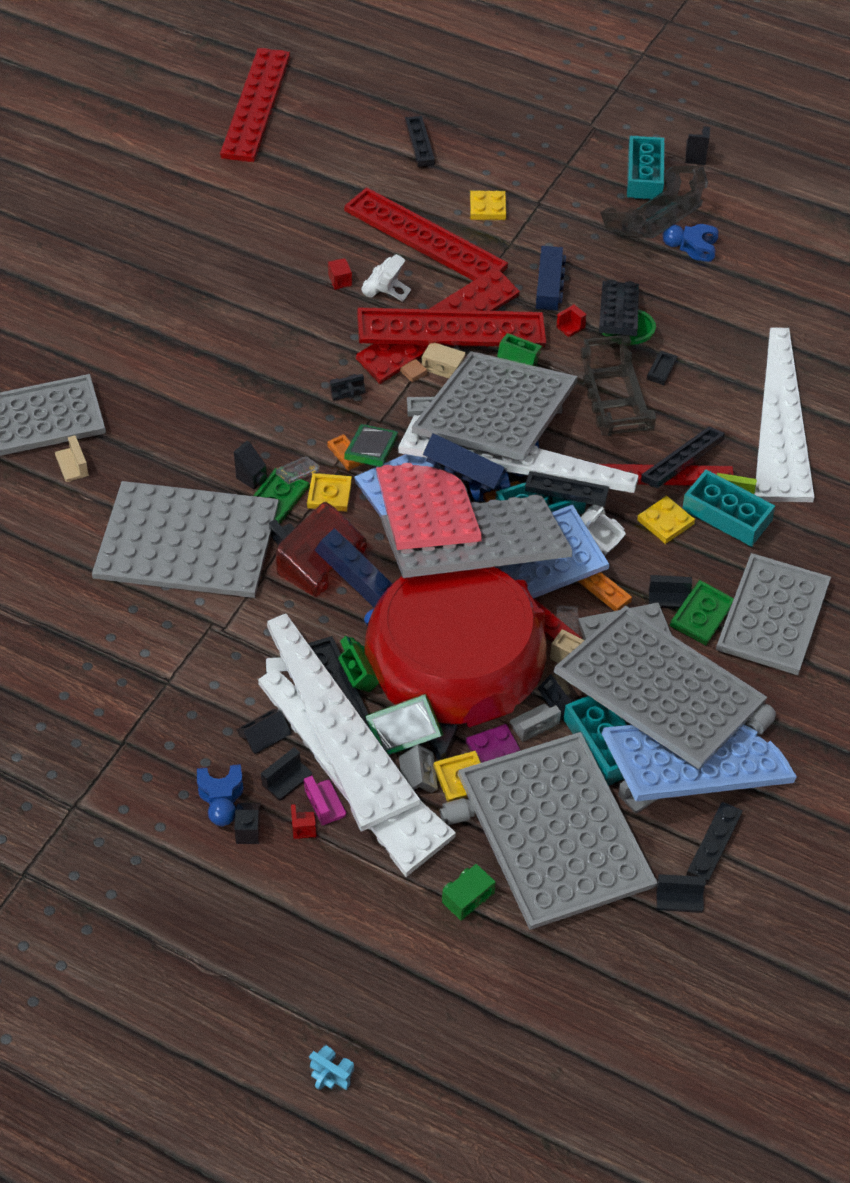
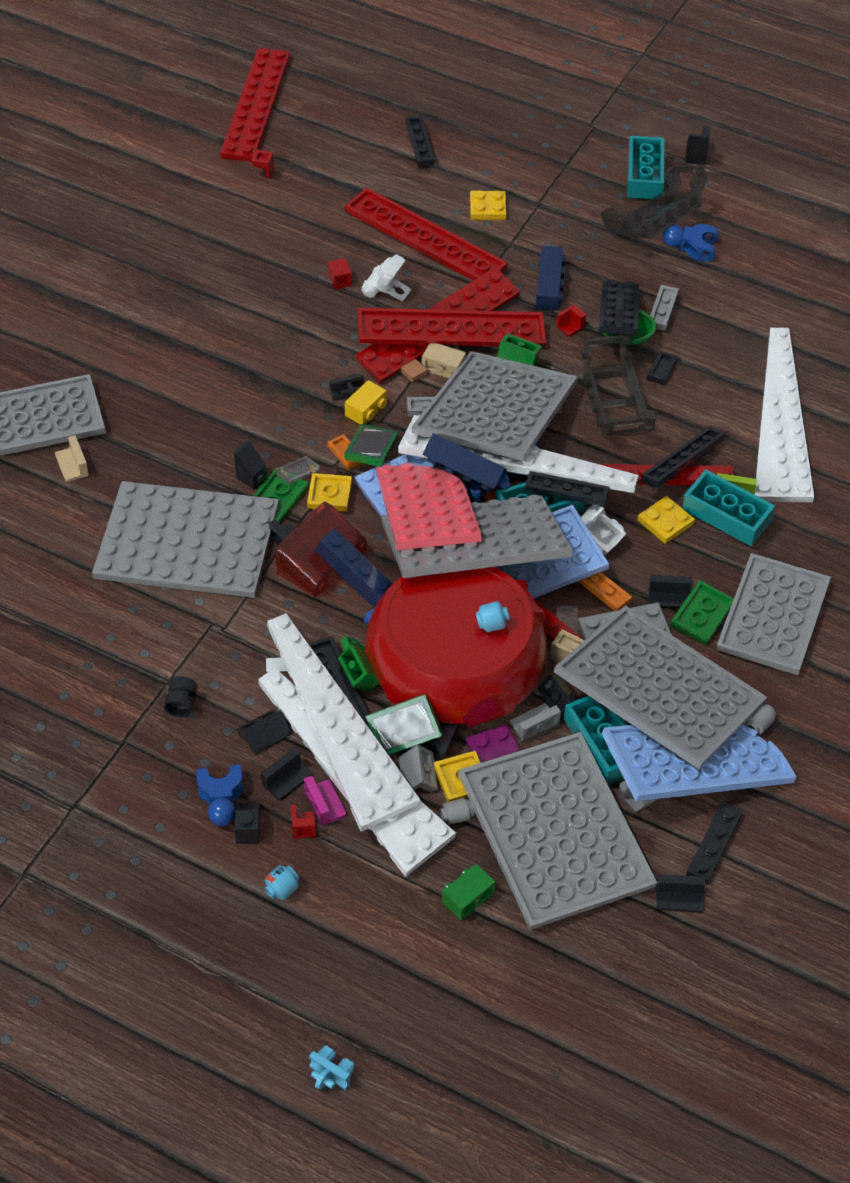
(180, 696): none -> black wheel
(264, 160): none -> red panel
(281, 882): none -> medium azure head
(365, 403): none -> yellow brick
(492, 616): none -> medium azure head
(663, 306): none -> light grey plate

